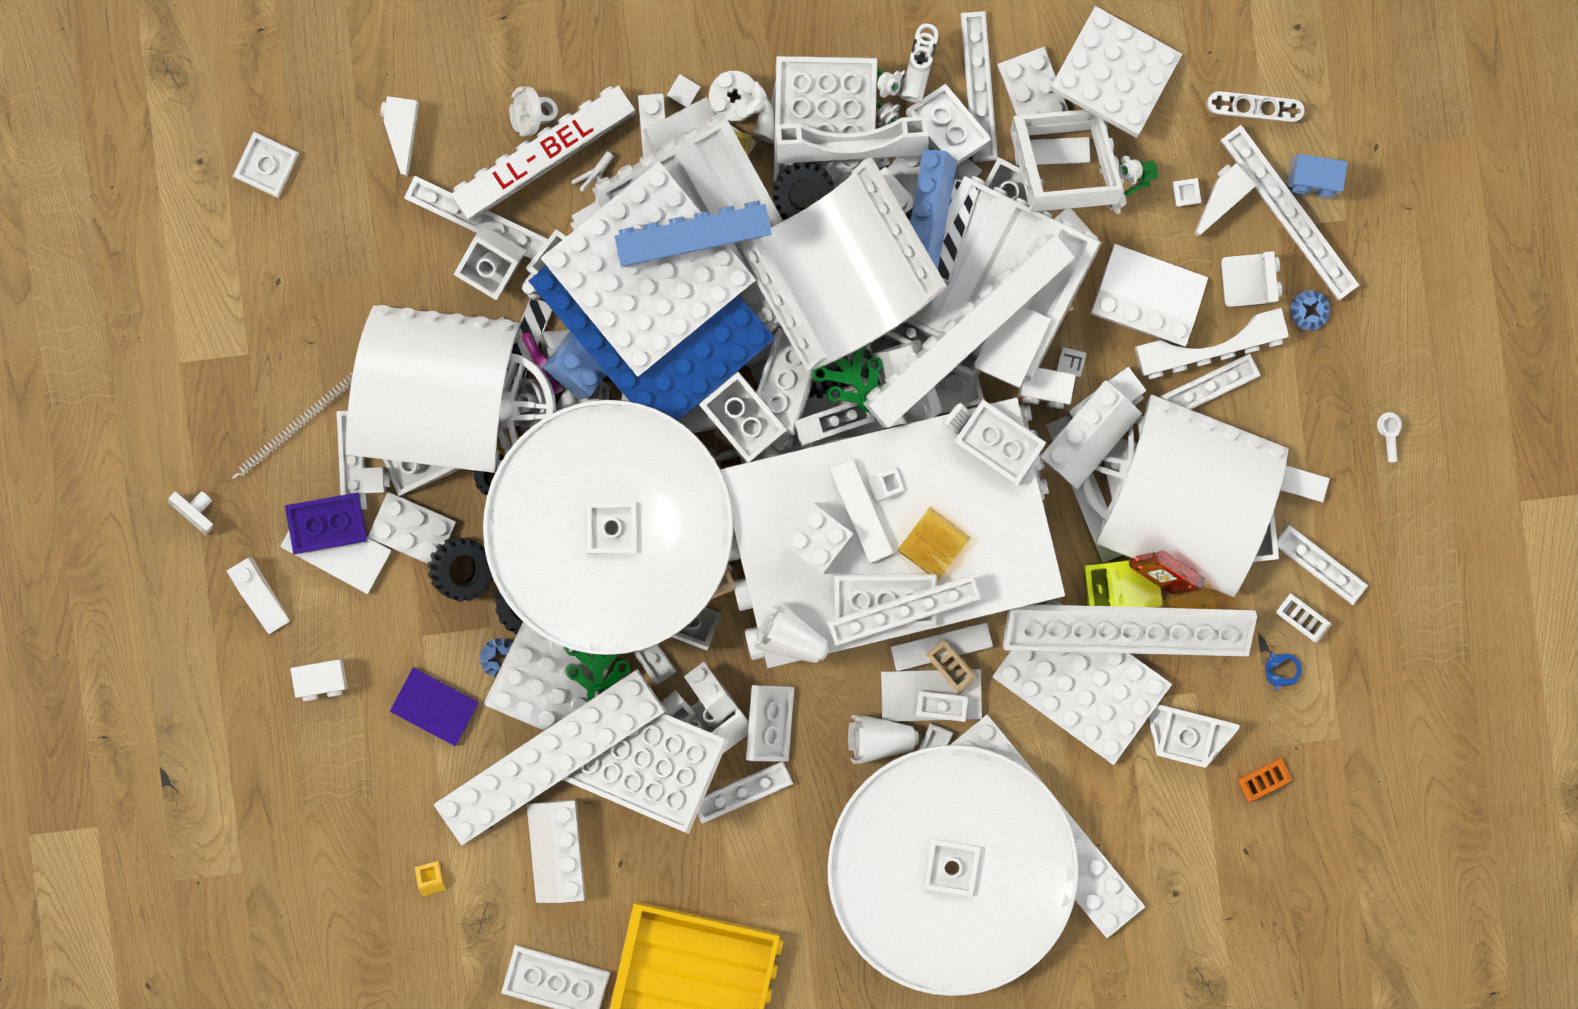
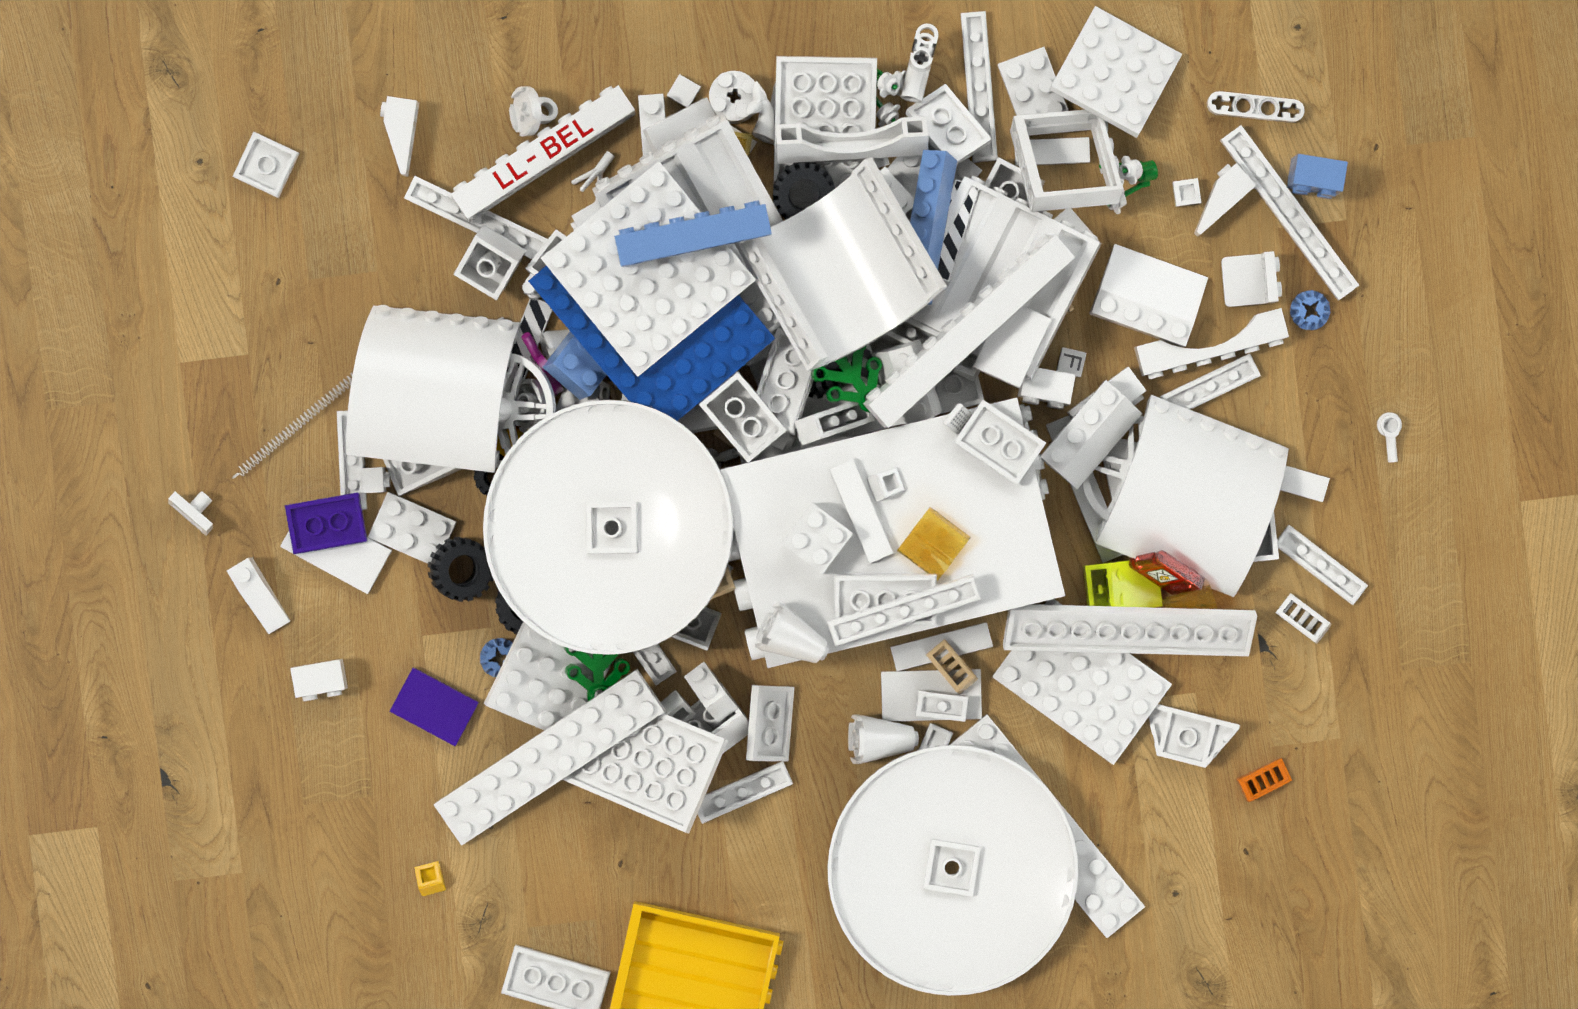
(556, 851): white slope -> none
(1275, 660): blue piece -> none

